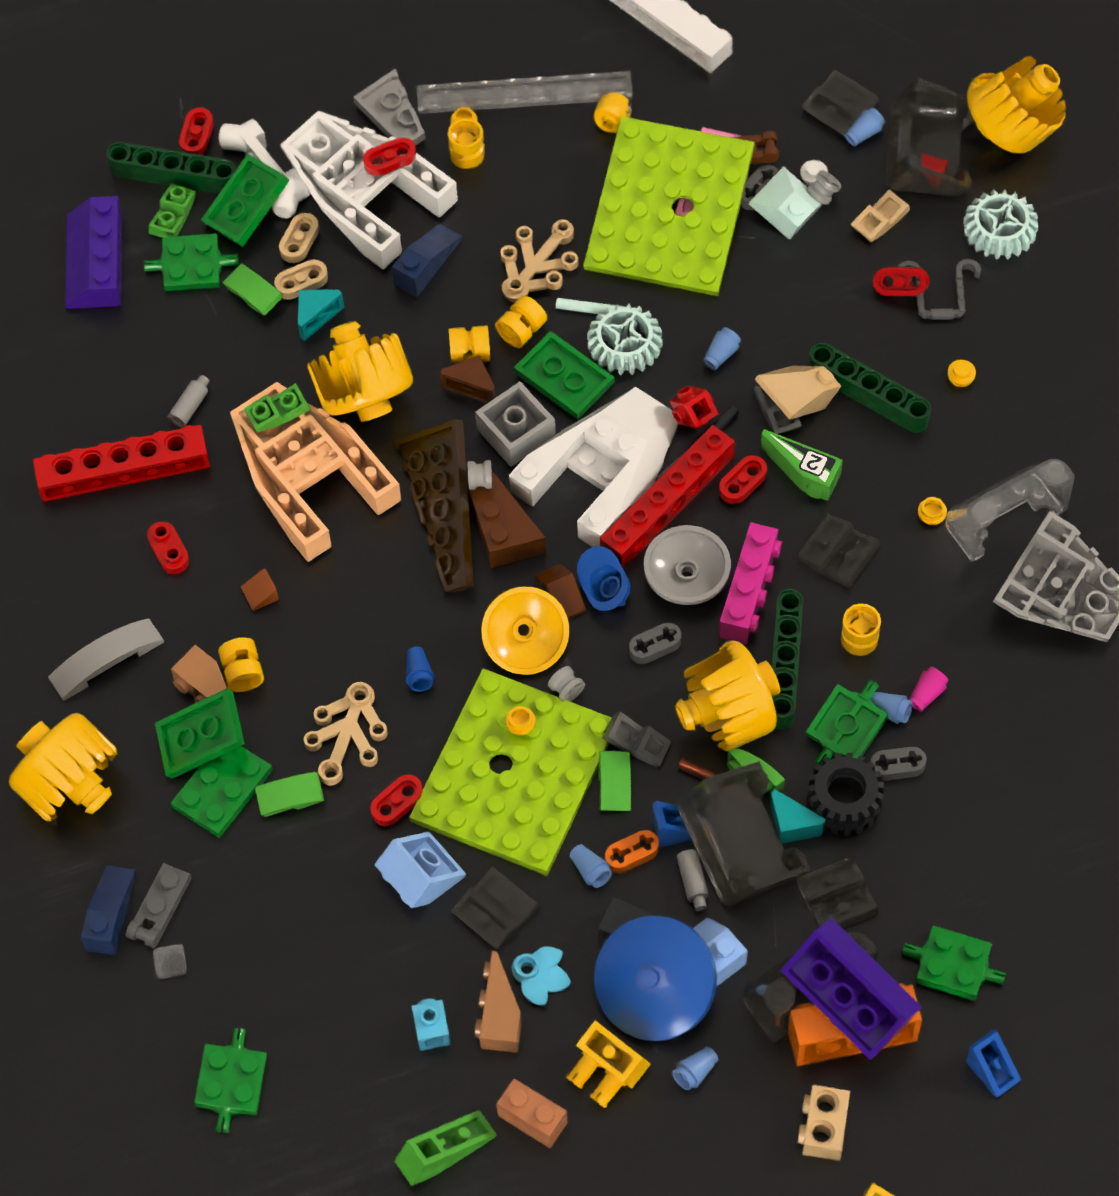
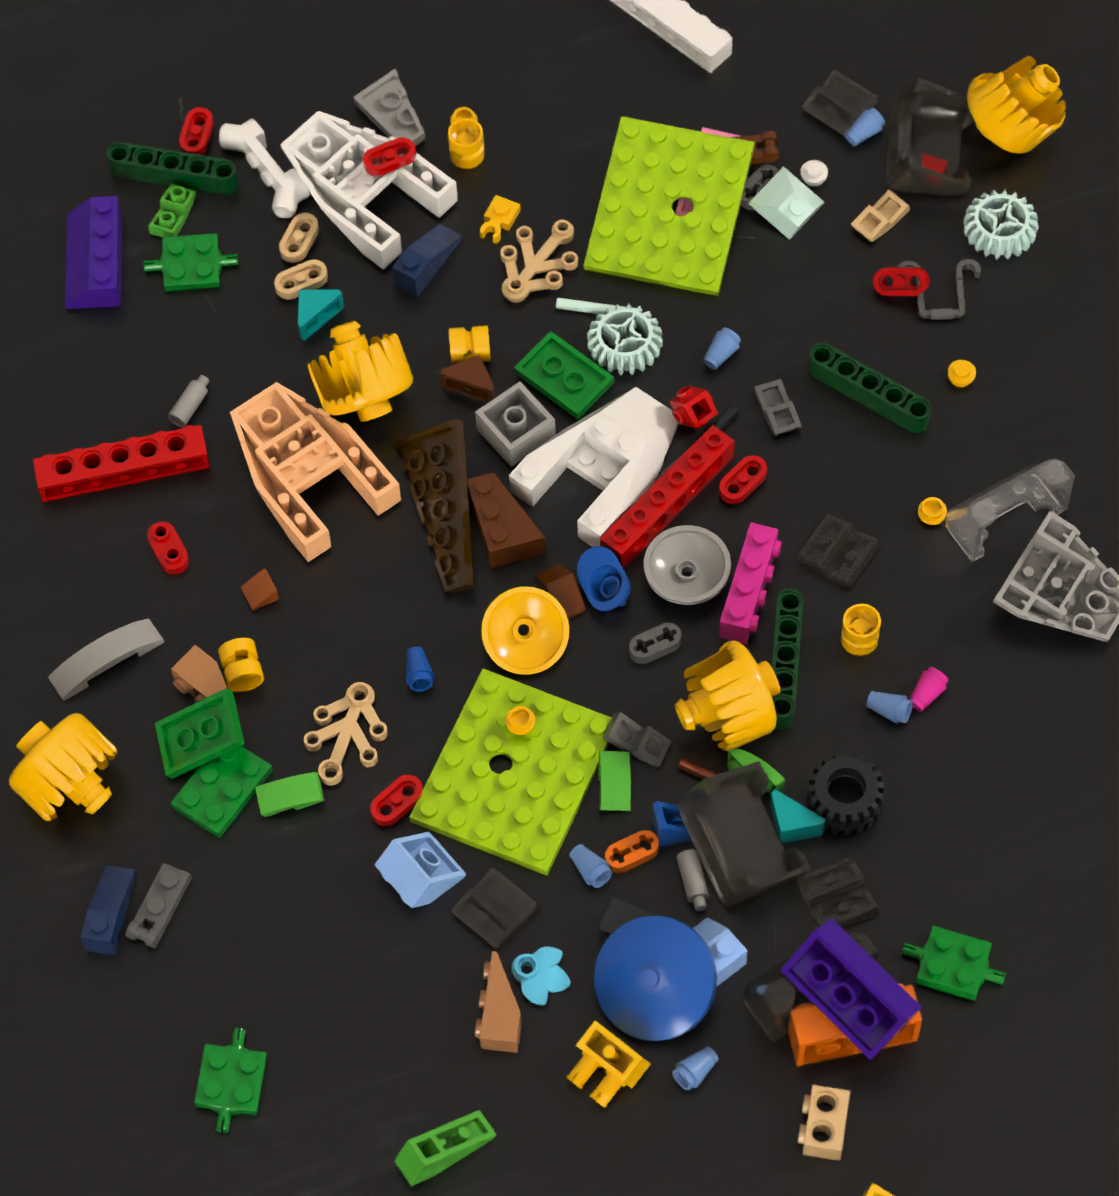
(170, 961): clear piece -> none
(245, 200): green plate -> none
(253, 289): bright green slope -> none
(275, 411): bright green slope -> none
(430, 1024): medium azure brick -> none
(479, 475): light grey wheel -> none
(499, 216): none -> yellow plate
(521, 321): yellow wheel -> none
(522, 92): clear plate -> none
(532, 1113): nougat brick -> none
(566, 684): light grey wheel -> none
(609, 111): yellow head -> none
(799, 389): tan slope -> none
(805, 466): bright green slope -> none
(824, 187): light grey wheel -> none
(847, 722): green plate -> none
(898, 762): dark grey beam -> none
(992, 1063): blue slope -> none

